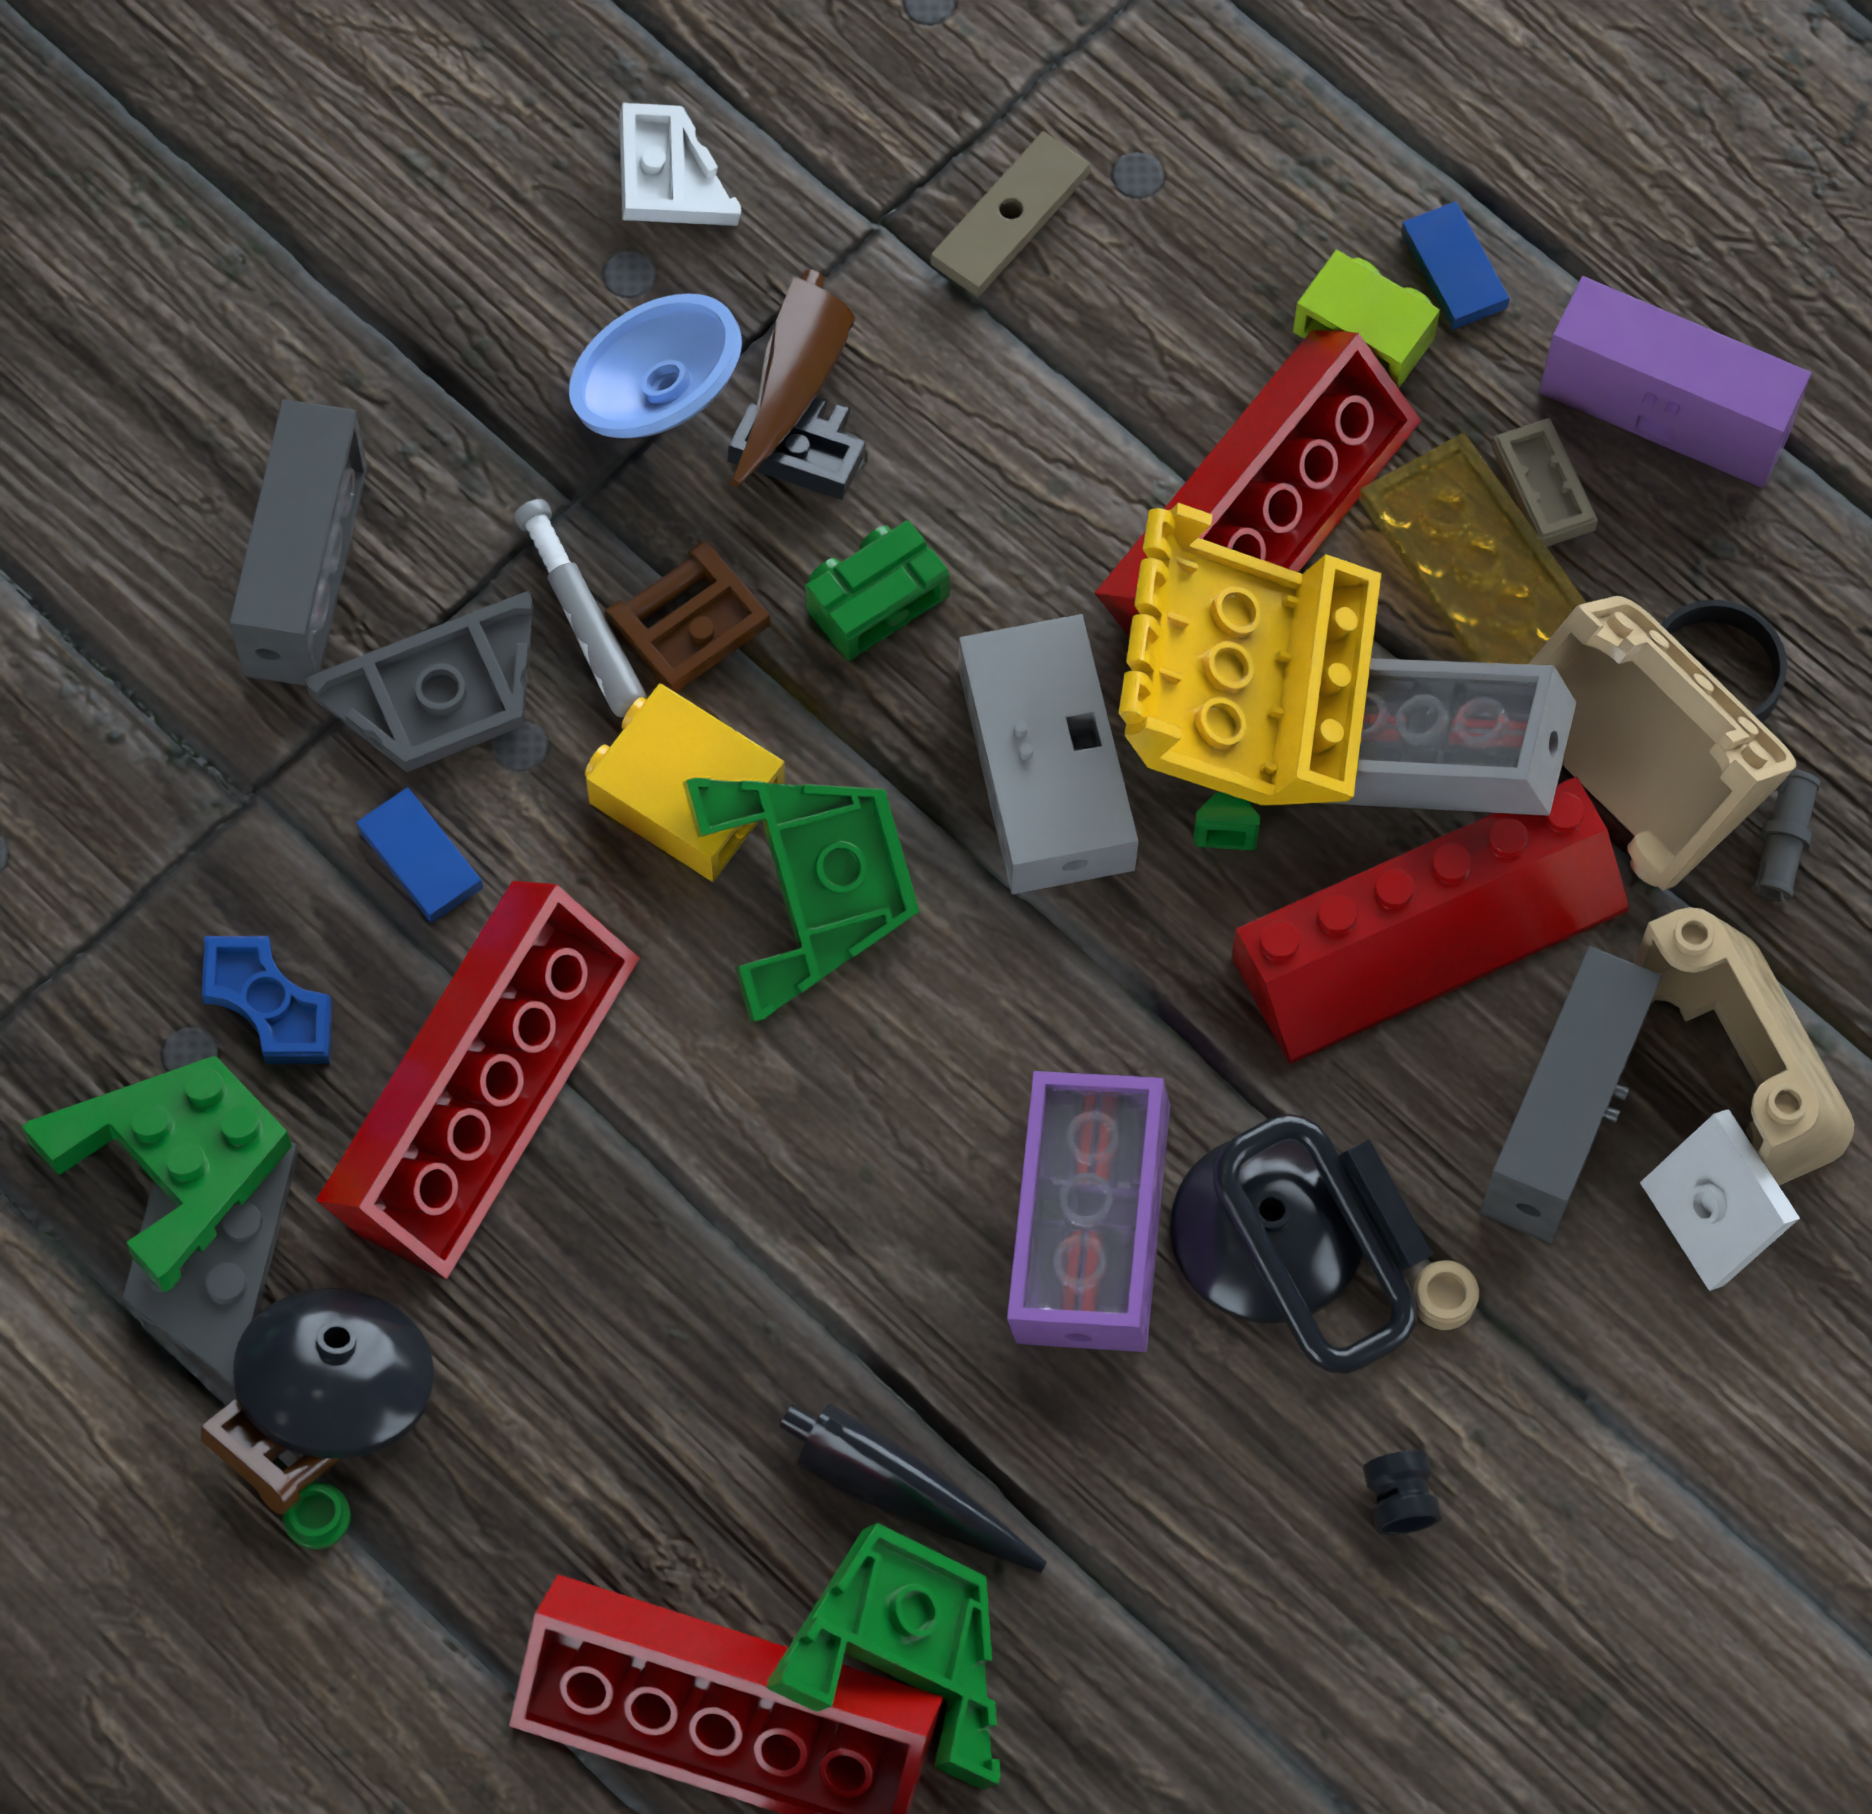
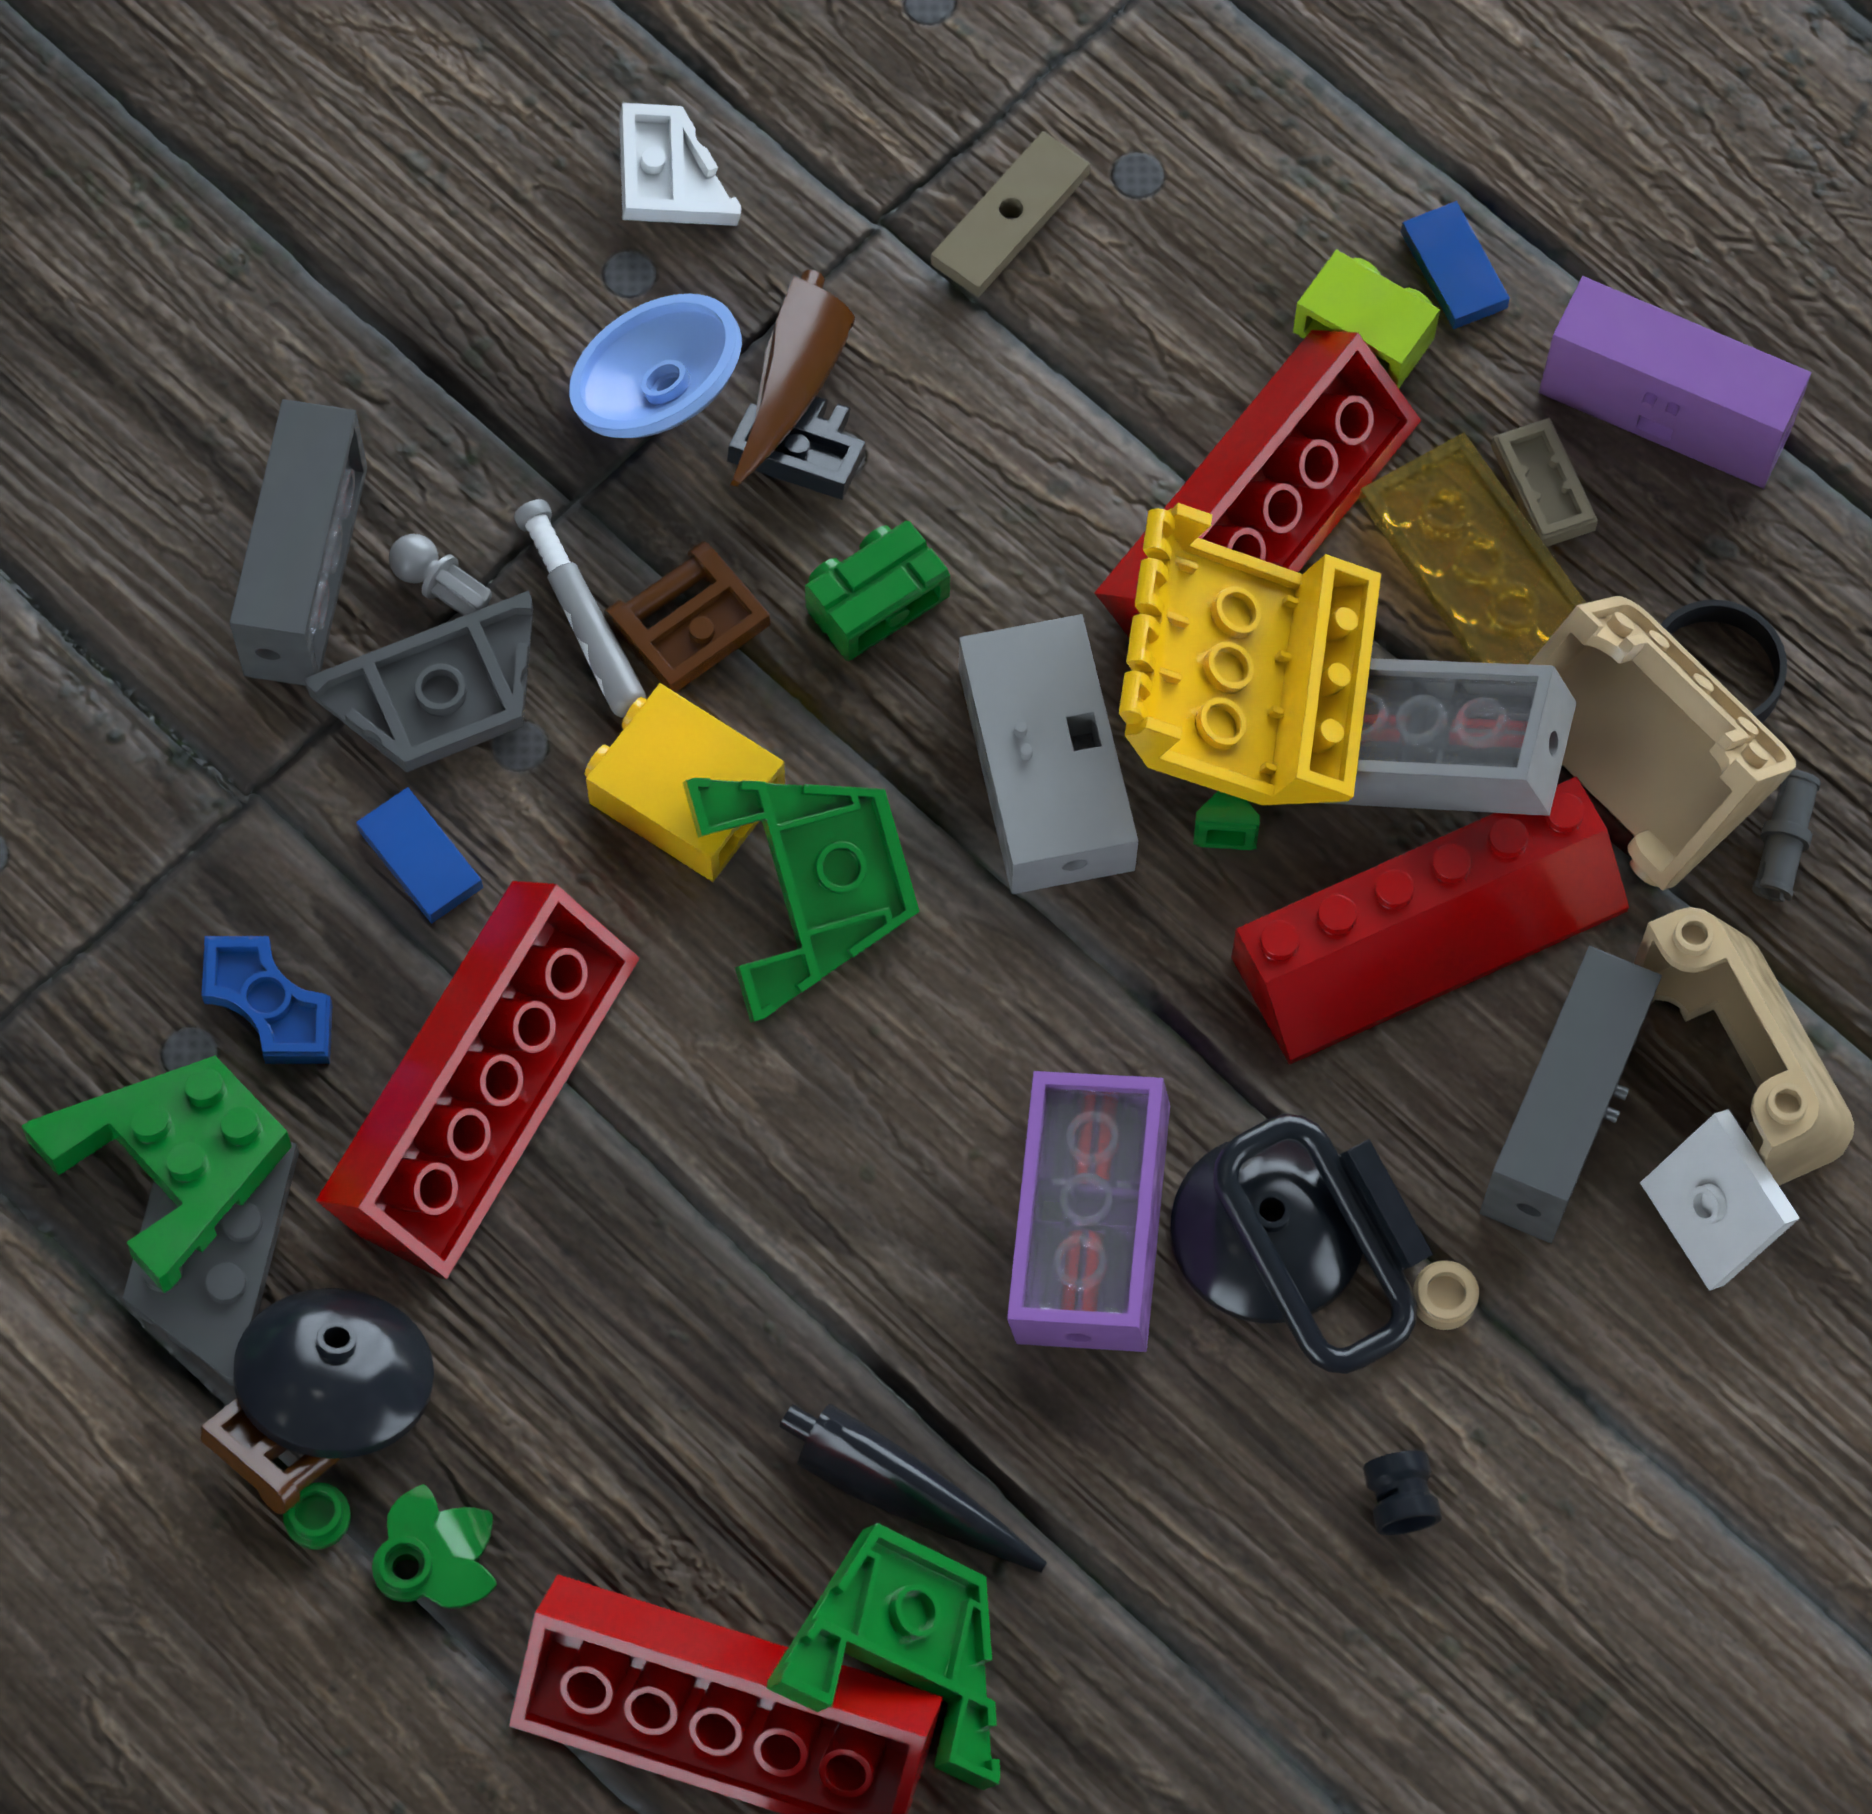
(416, 560): none -> light grey axle
(443, 1547): none -> green plate

